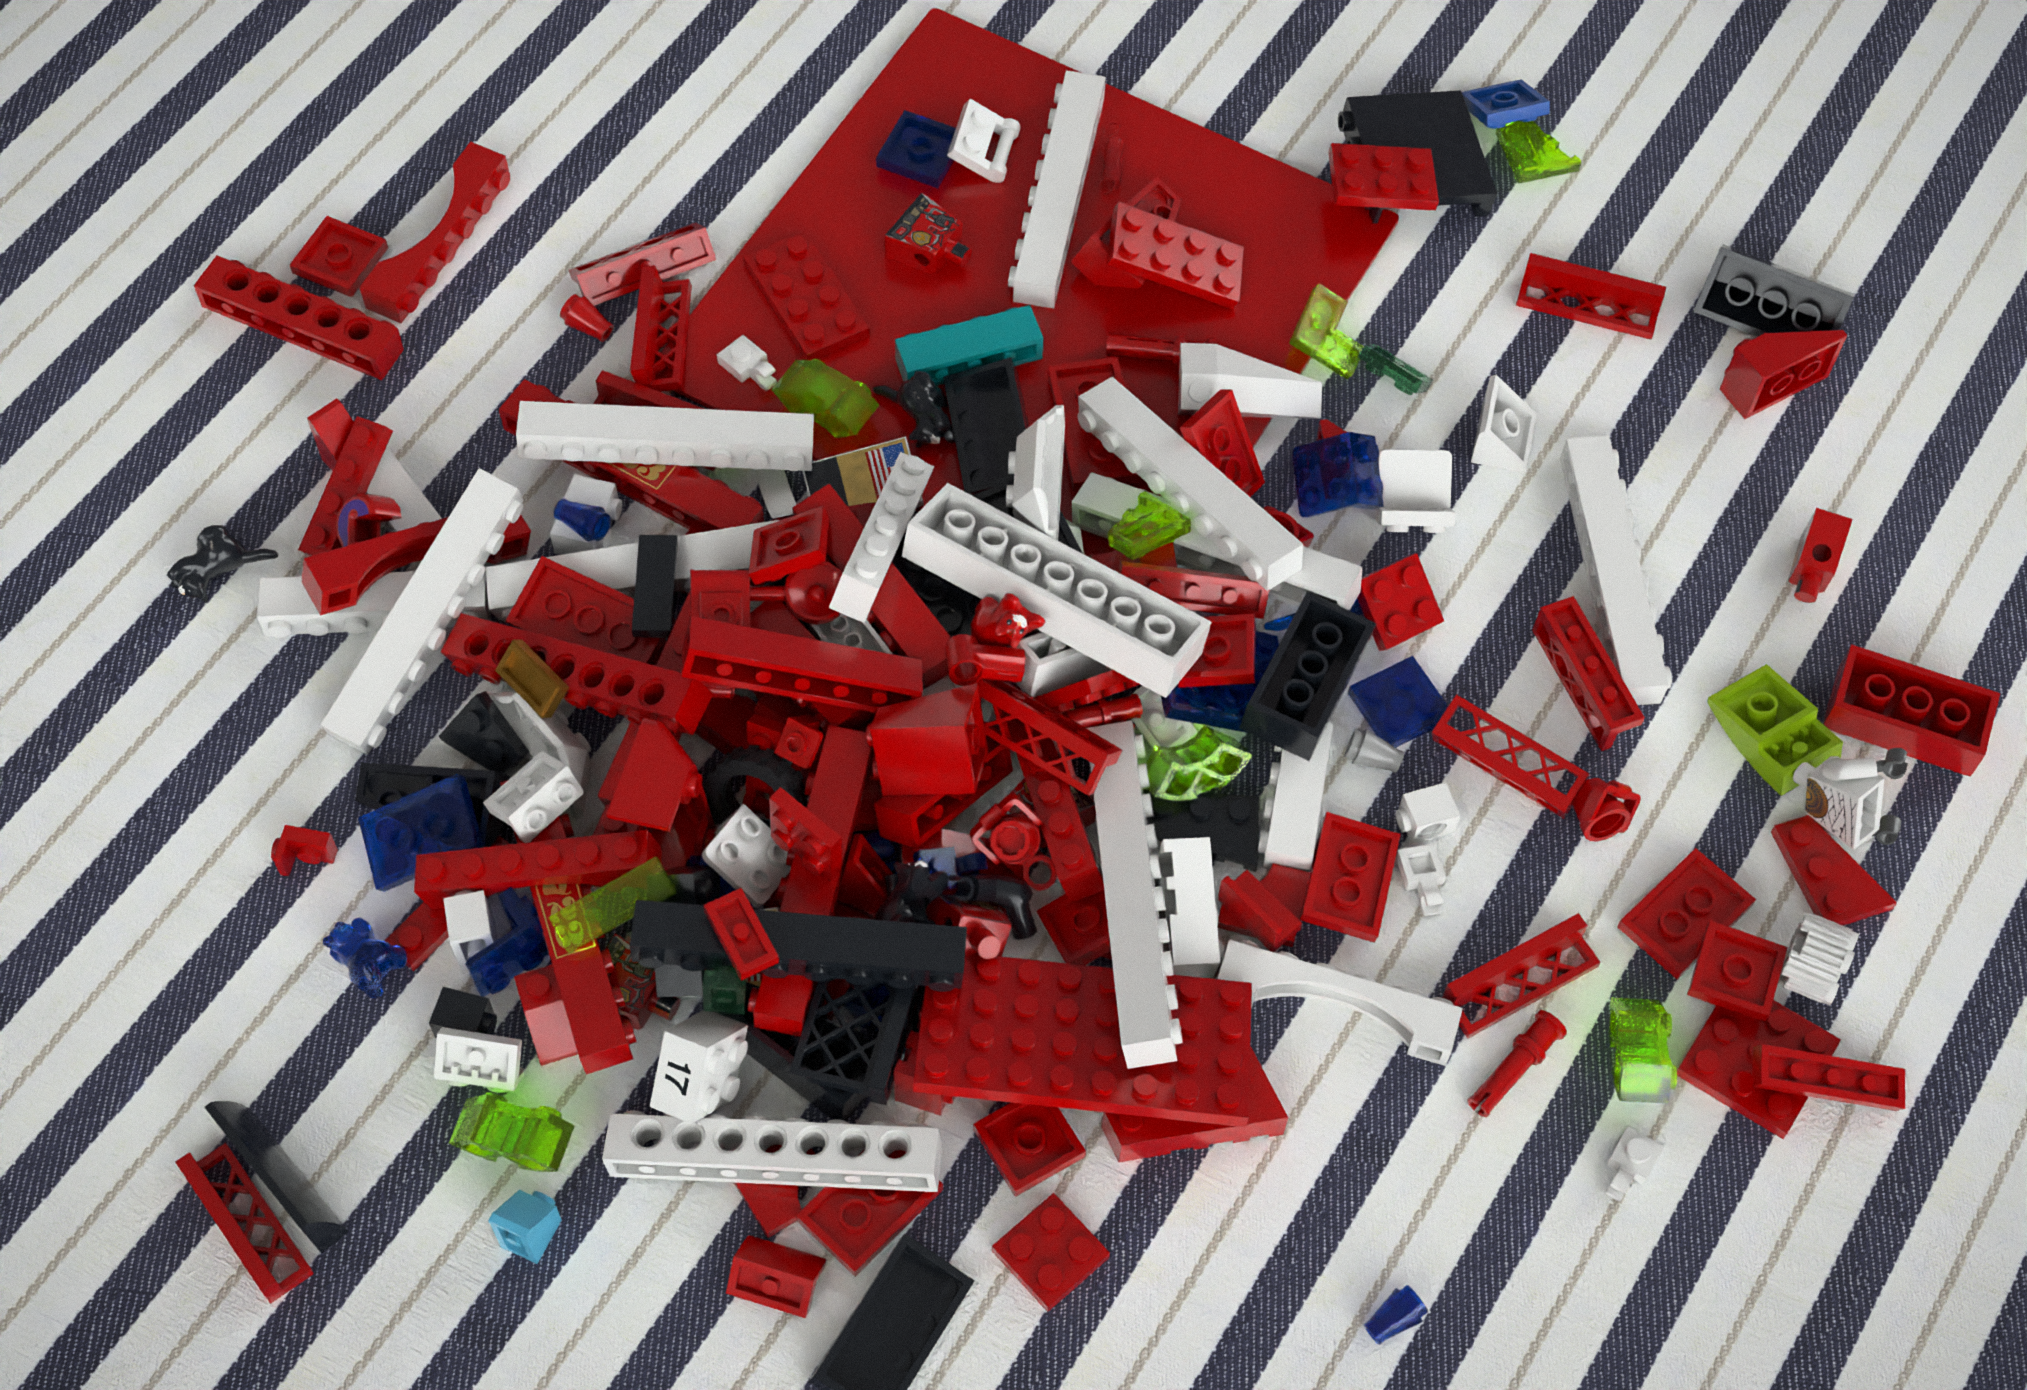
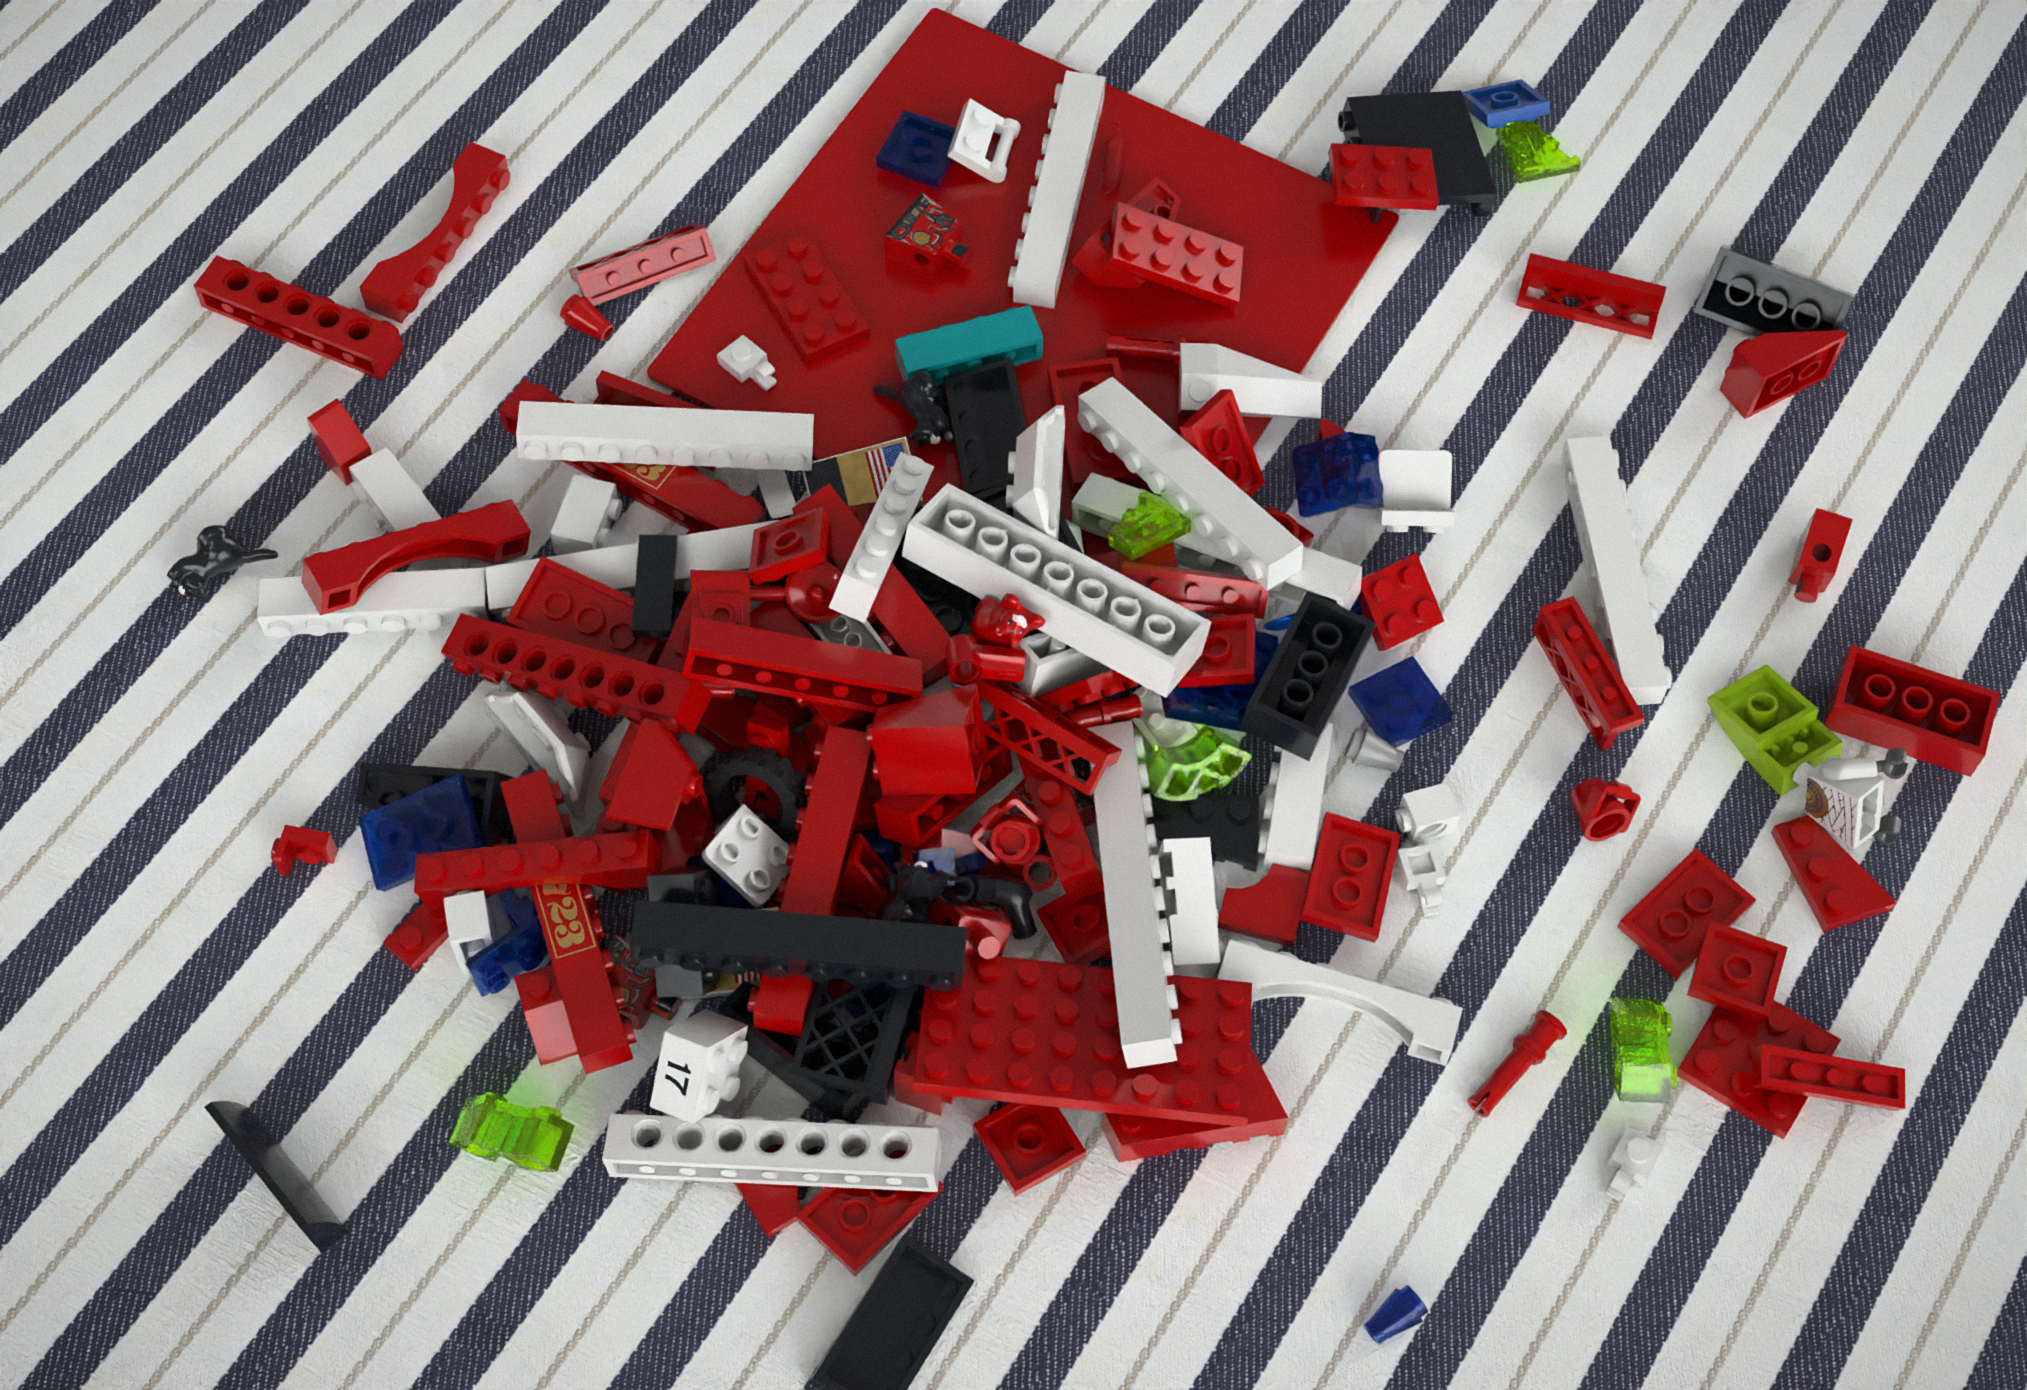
(232, 1231): red fence -> none
(339, 256): red plate -> none
(349, 477): red plate -> none
(362, 517): red animal -> none
(364, 955): clear blue animal -> none
(423, 612): white brick -> none
(463, 1012): black brick -> none
(478, 1060): white bracket -> none
(485, 736): black wing -> none
(526, 1224): medium azure slope -> none
(532, 678): pearl gold tile -> none
(535, 796): white bracket -> none
(586, 520): clear blue cone -> none
(611, 904): clear neon green tile -> none
(651, 313): red fence -> none
(724, 991): clear green plate -> none
(741, 934): red plate -> none
(775, 1276): red panel -> none
(800, 740): red bracket -> none
(806, 835): red plate -> none
(832, 397): clear neon green brick -> none
(1050, 1252): red plate -> none
(1258, 910): red panel -> none
(1318, 334): clear neon green plate -> none
(1384, 363): clear green plate -> none
(1502, 769): red fence -> none
(1504, 429): white slope -> none
(1518, 961): red fence -> none
(1817, 958): white brick -> none

